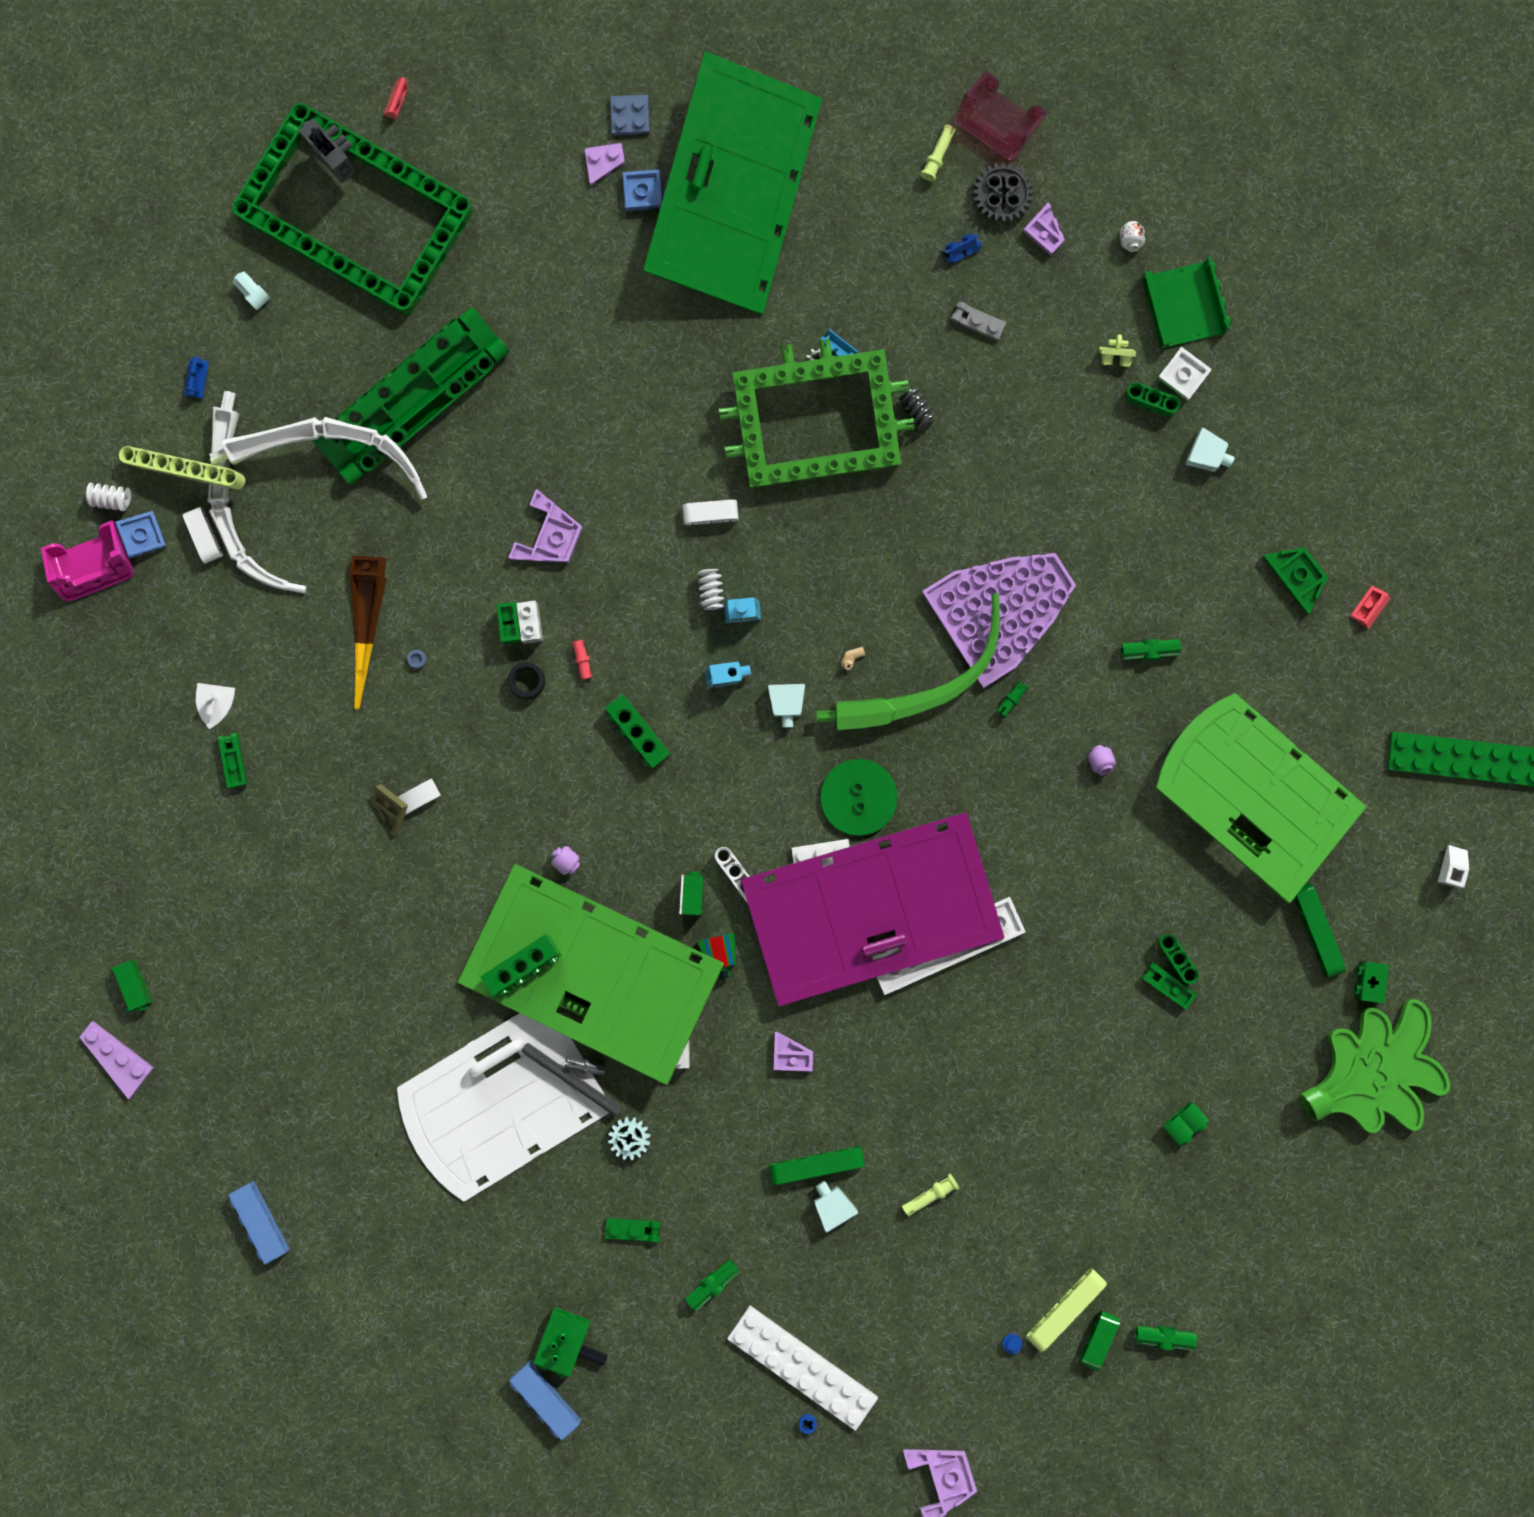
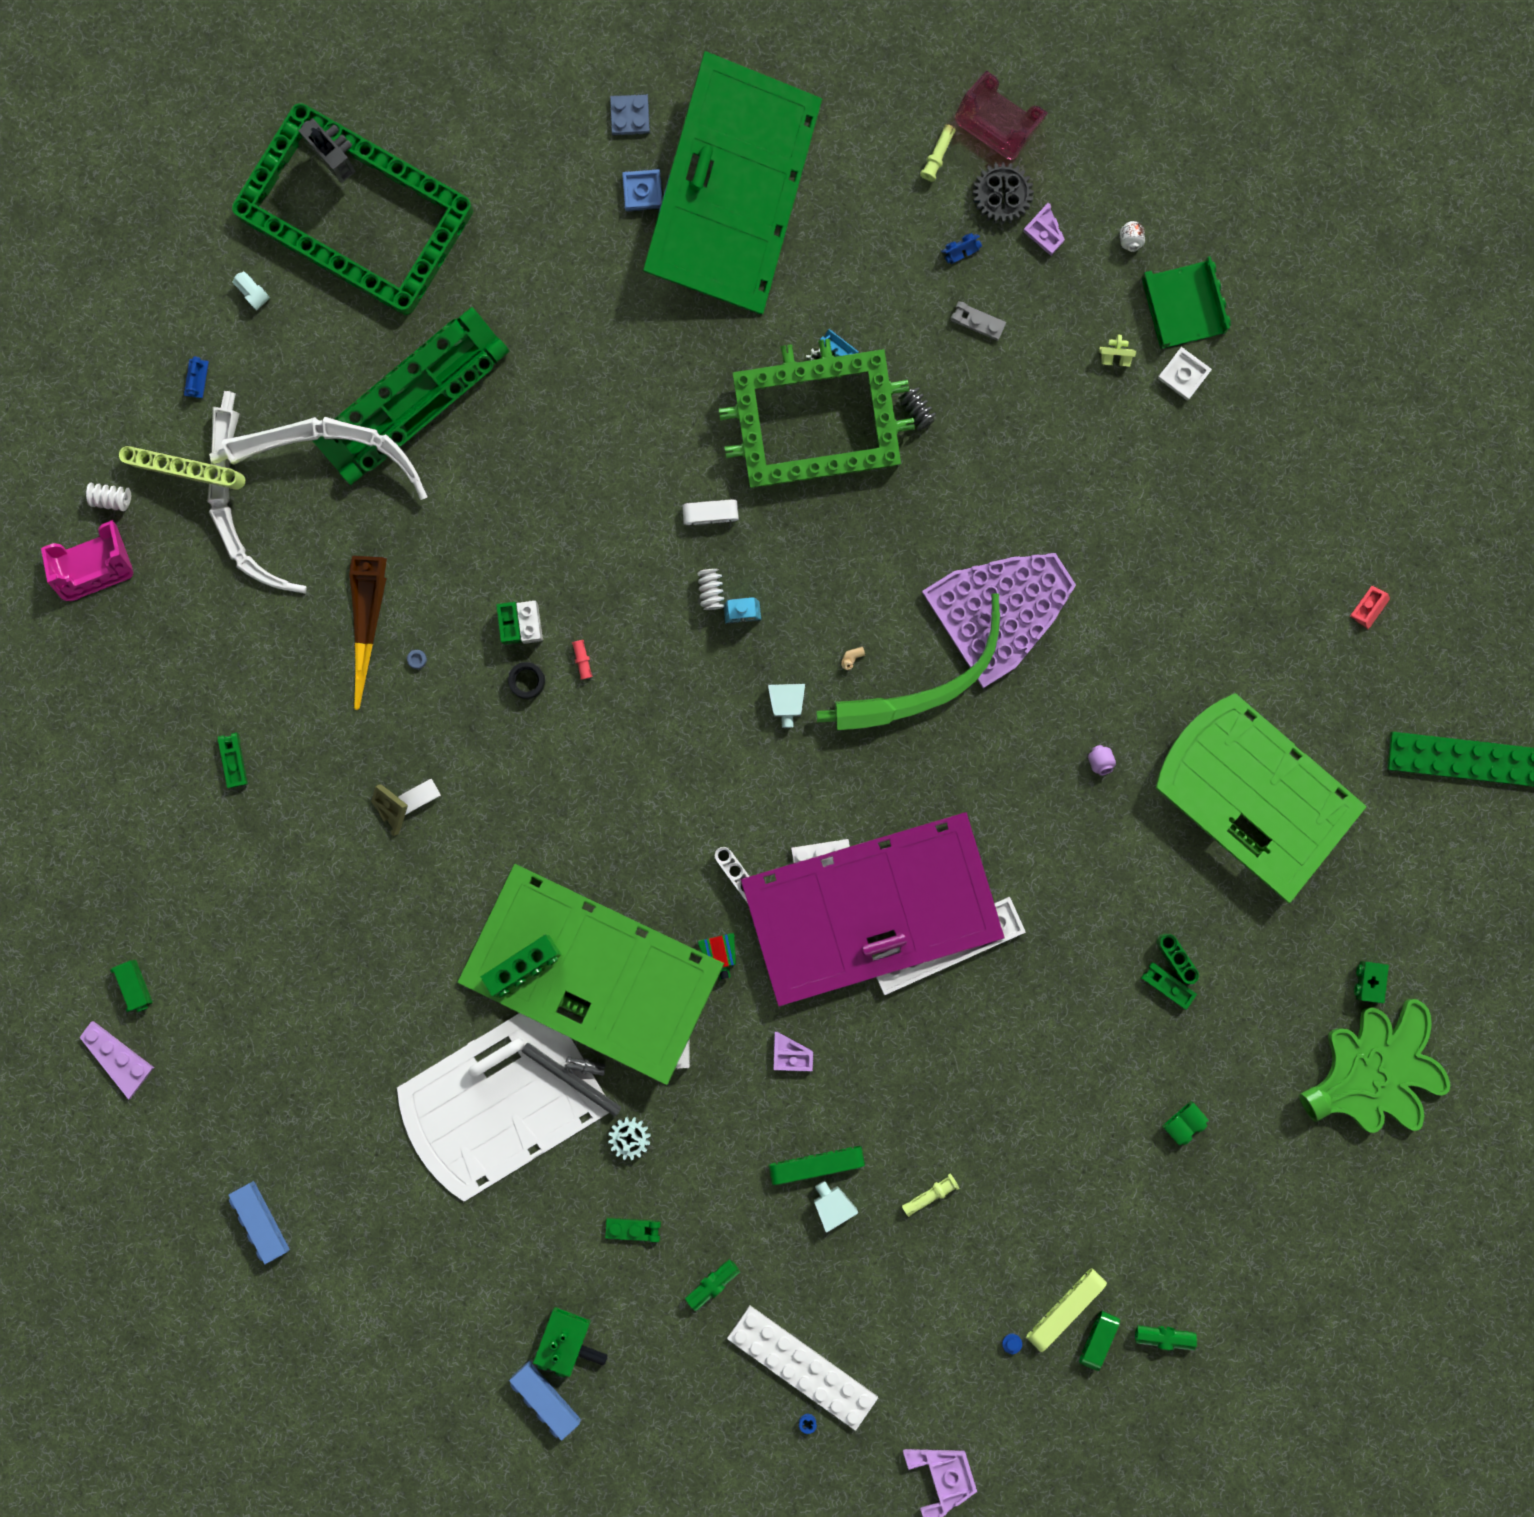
(140, 534): medium blue plate -> none
(202, 535): white beam -> none
(213, 702): white shield -> none
(396, 98): coral slope -> none
(556, 536): lavender wing -> none
(565, 860): lavender head -> none
(603, 160): lavender wing -> none
(622, 705): green brick -> none
(692, 893): green piece -> none
(718, 675): medium azure torso -> none
(858, 797): green plate -> none
(1011, 699): green pin -> none
(1150, 649): green piece -> none
(1161, 399): green beam -> none
(1209, 452): light aqua torso -> none
(1298, 574): green wing -> none
(1320, 931): green beam -> none
(1454, 867): white slope -> none

